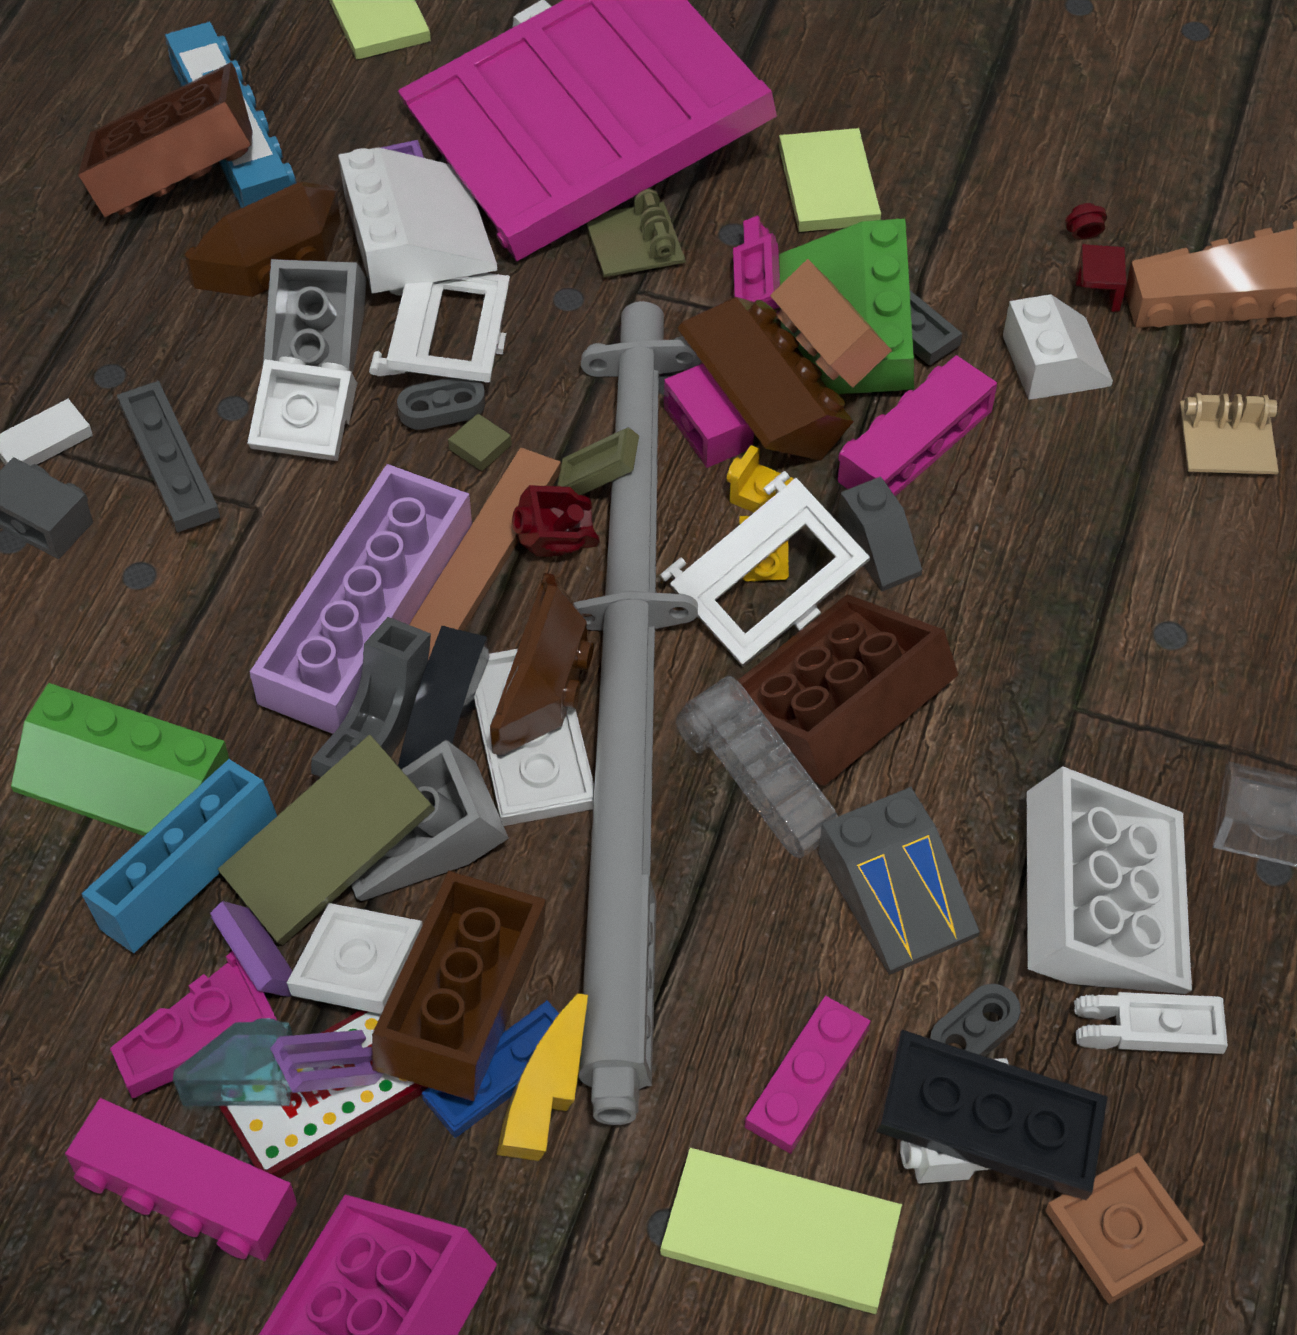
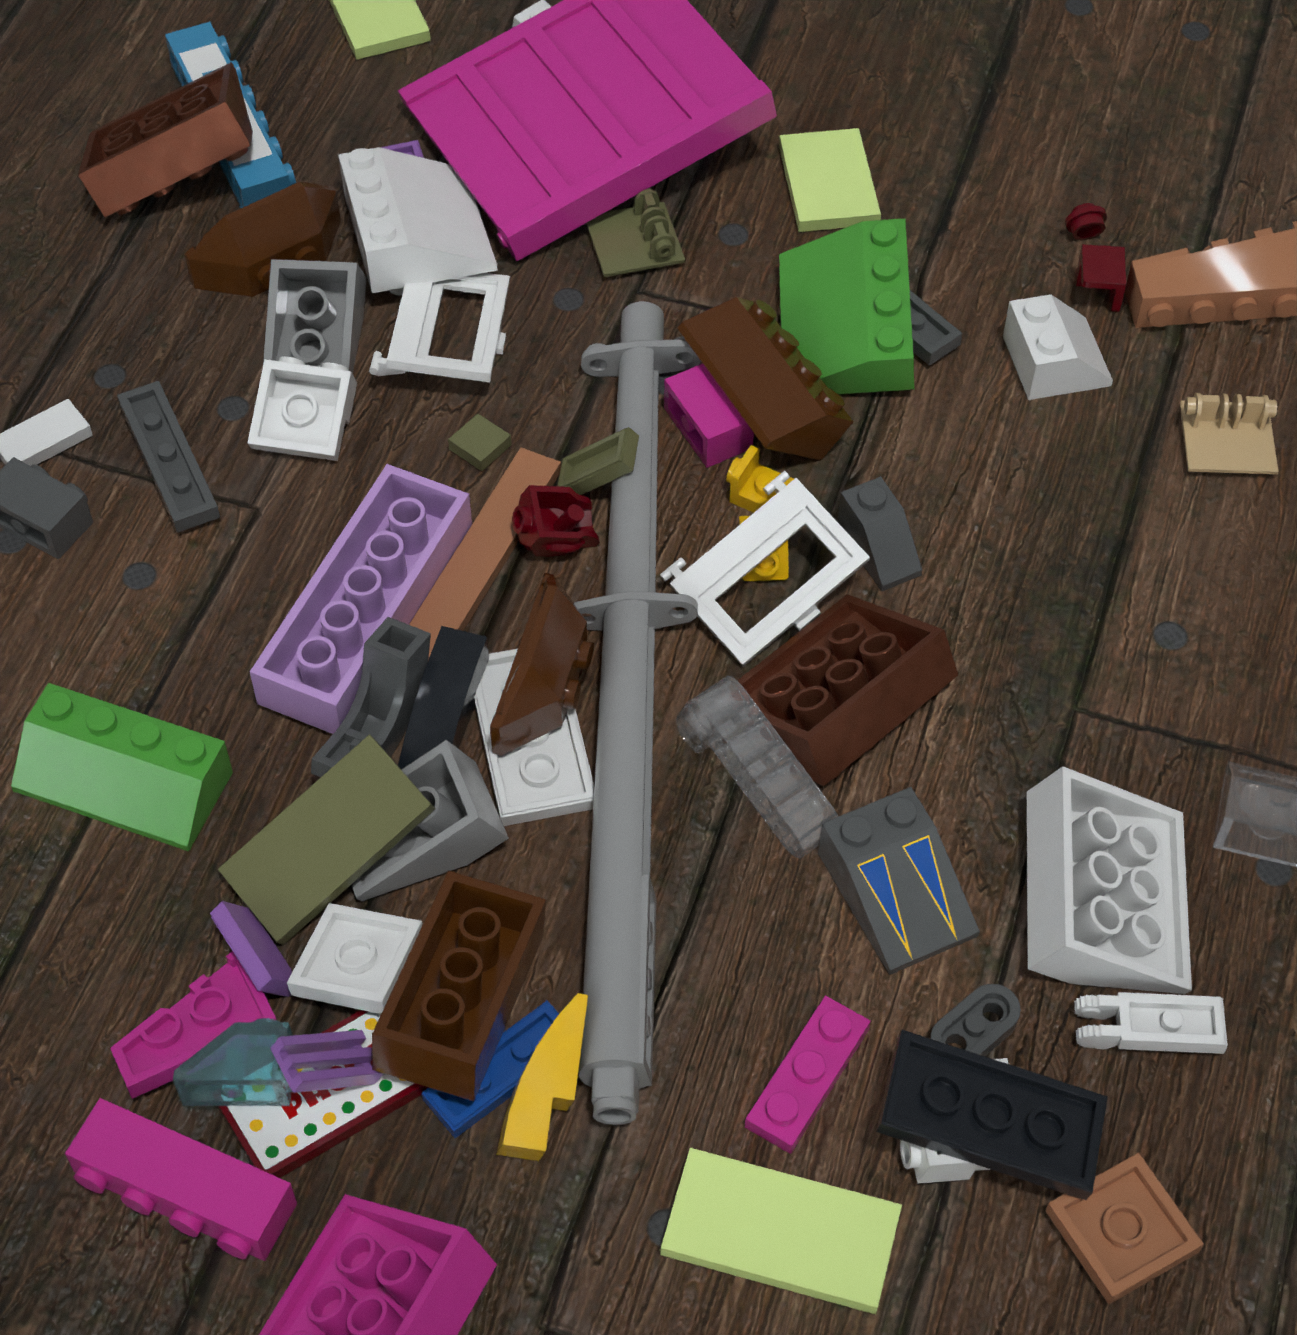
(179, 855): dark azure brick -> none
(440, 402): dark grey plate -> none
(756, 264): dark pink hinge -> none
(828, 325): nougat brick -> none
(919, 427): dark pink brick -> none

